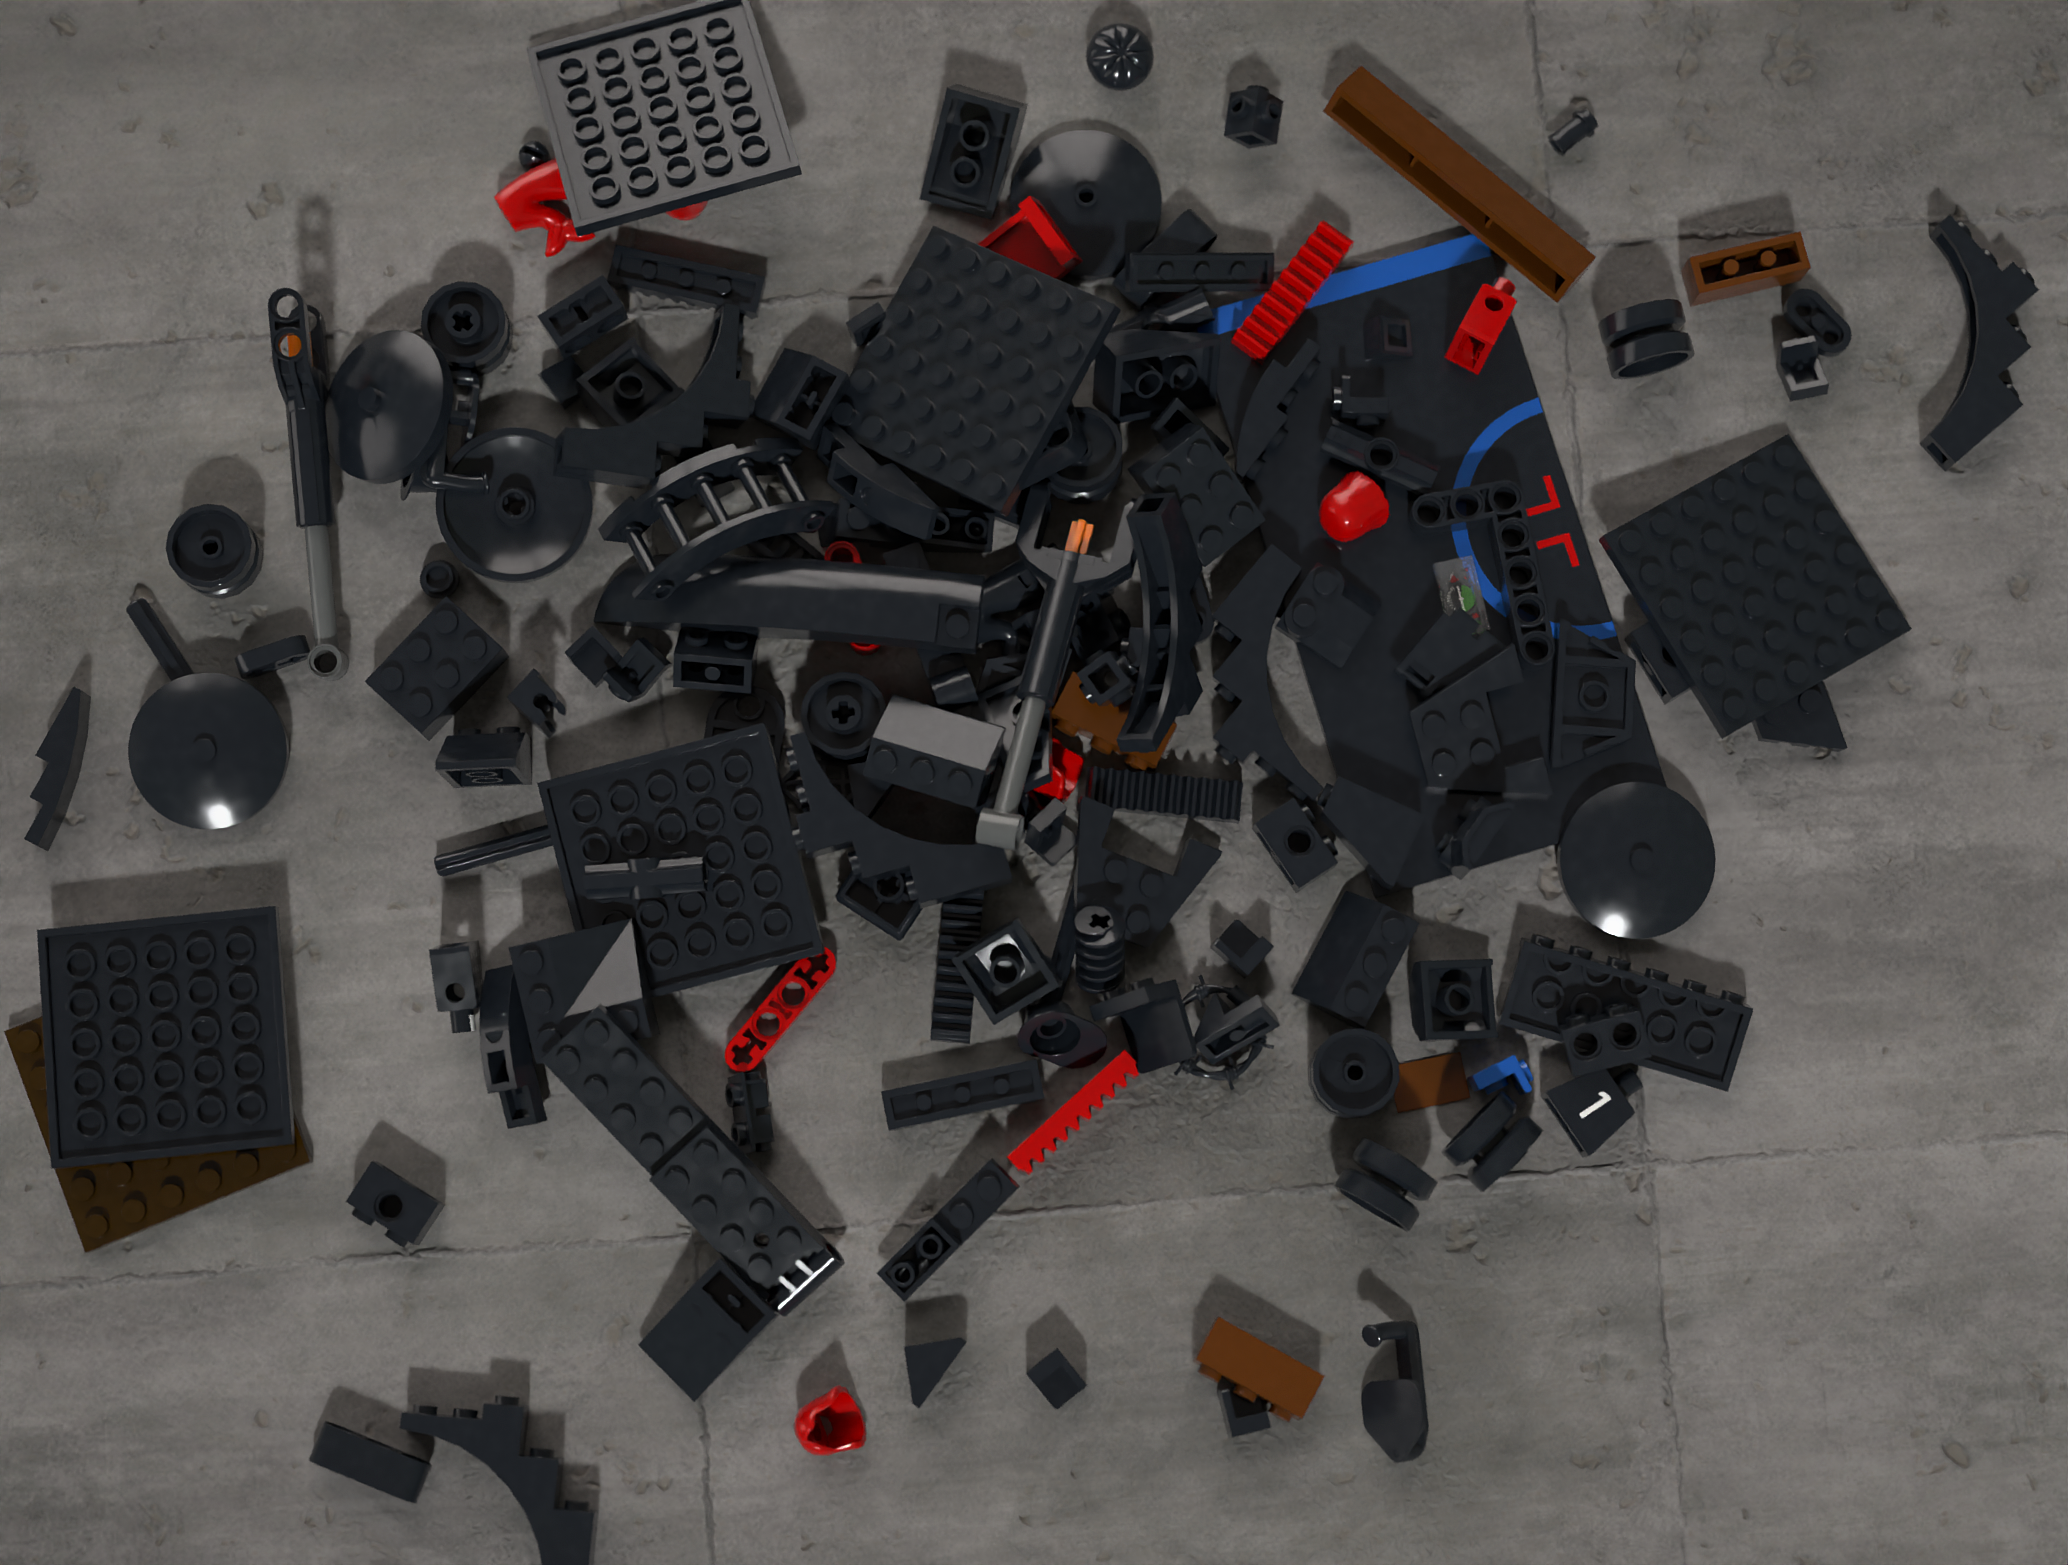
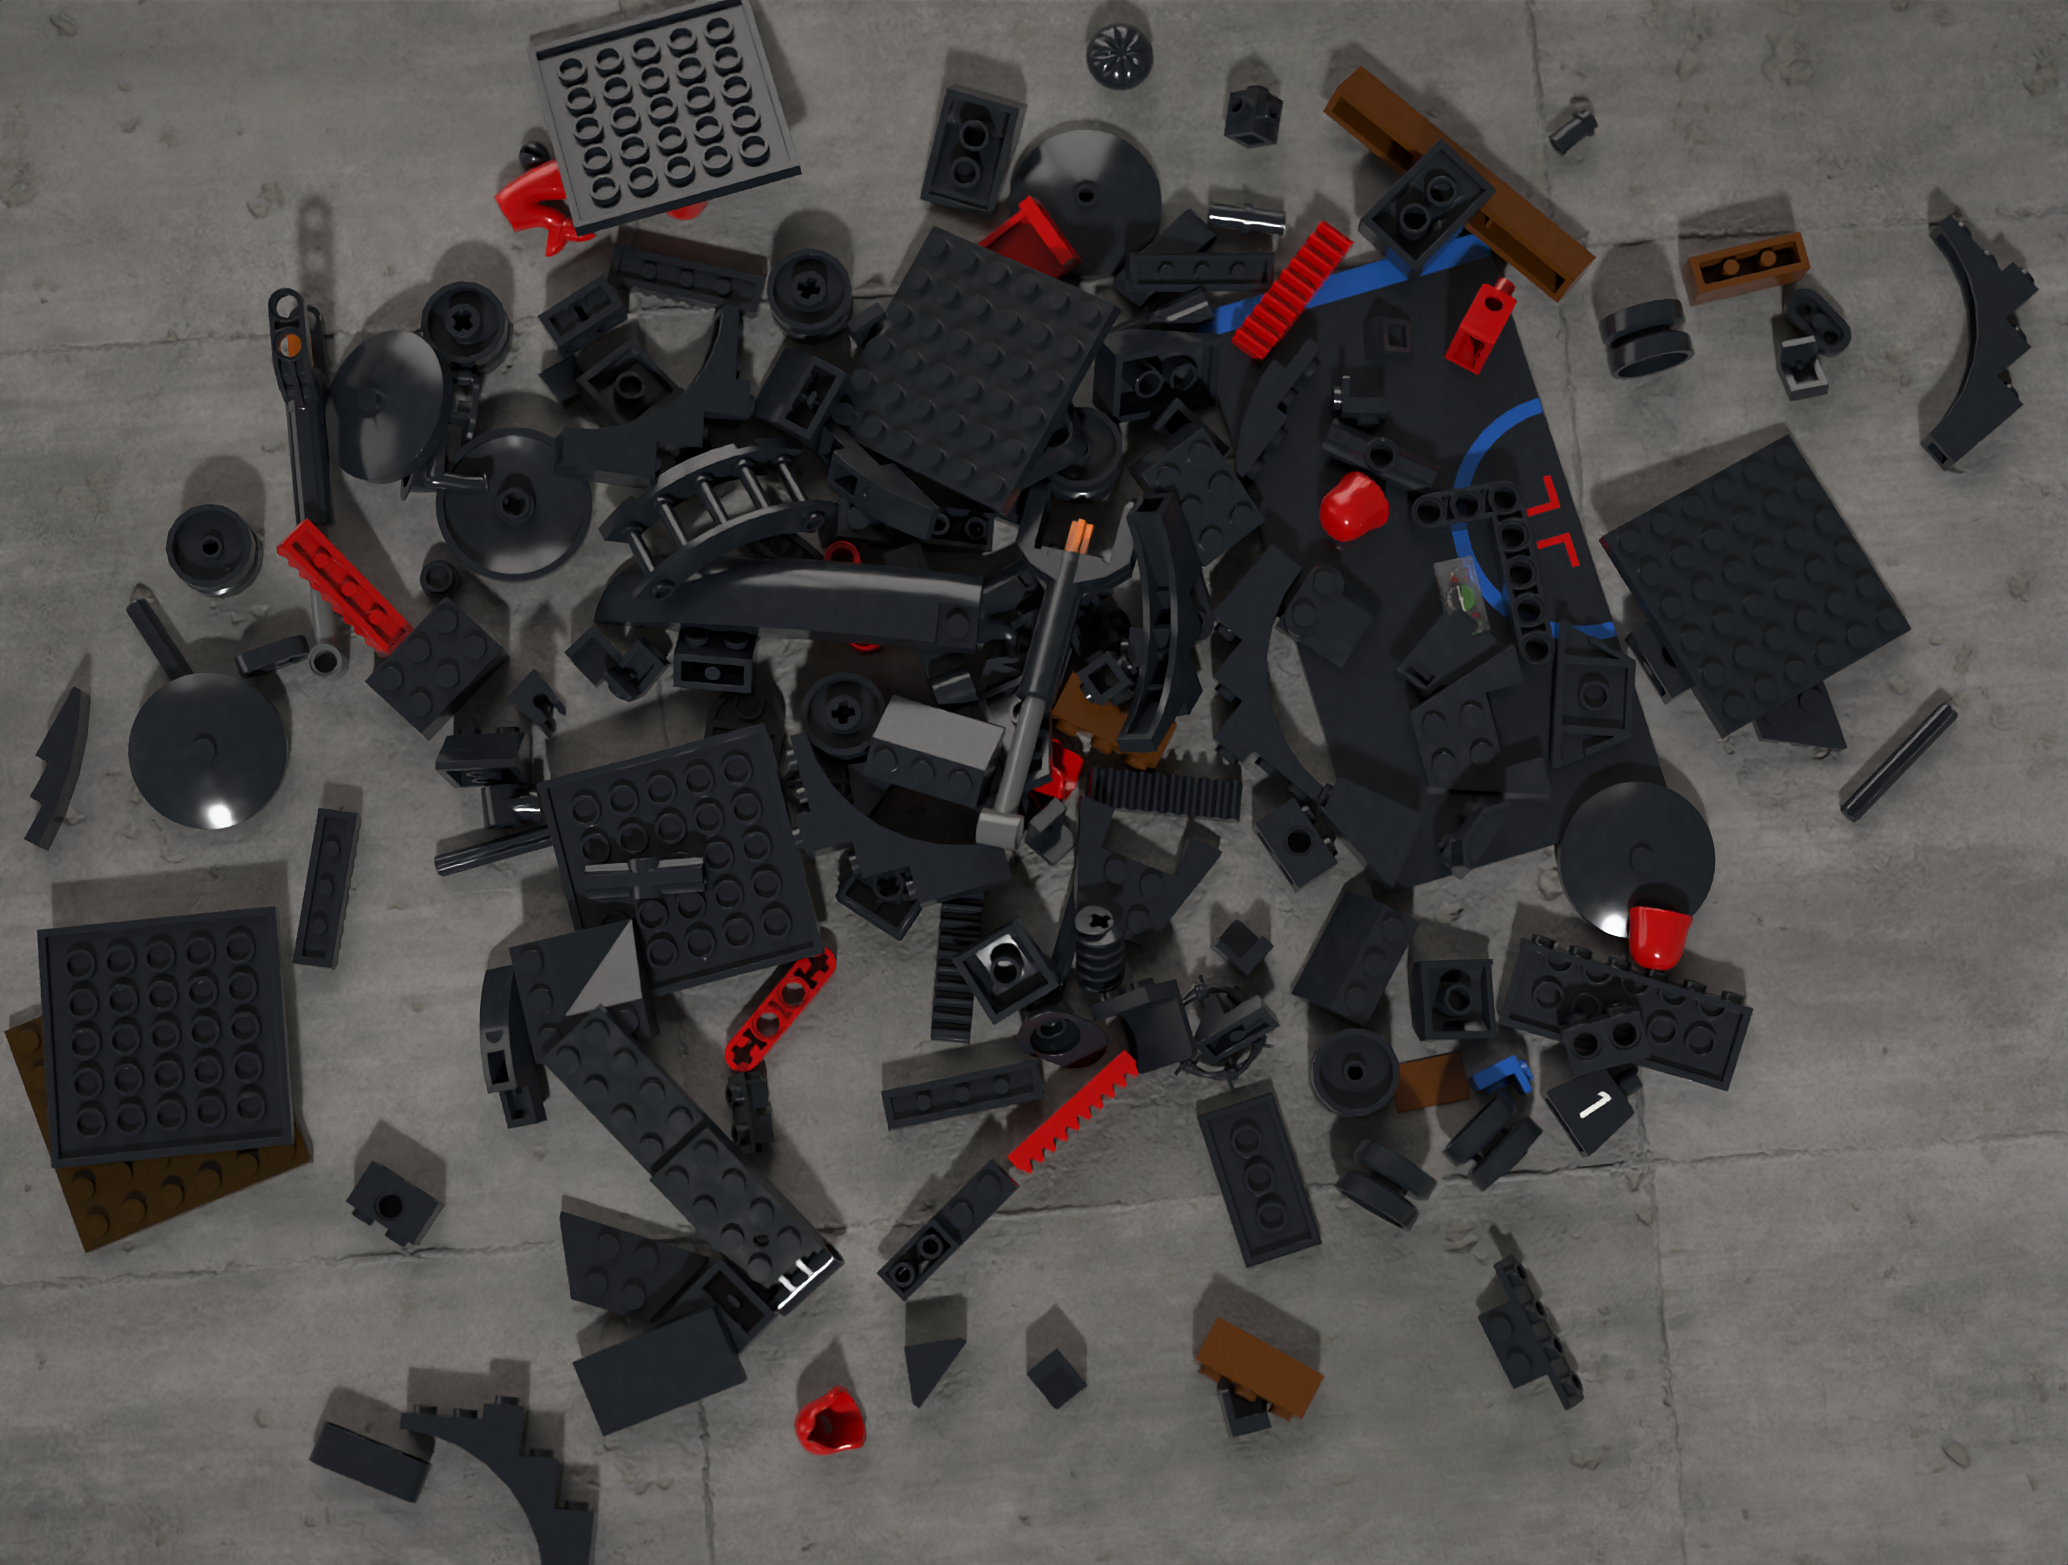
(327, 888): none -> black gear
(344, 588): none -> red gear
(460, 965): black torso -> none
(508, 805): none -> black piece
(622, 1268): none -> black wing
(660, 1370): none -> black tile
(828, 307): none -> black wheel
(1246, 218): none -> black pin
(1259, 1180): none -> black tile
(1397, 1408): black piece -> none
(1425, 210): none -> black slope
(1524, 1338): none -> black bracket
(1657, 936): none -> red hair
(1899, 762): none -> black axle

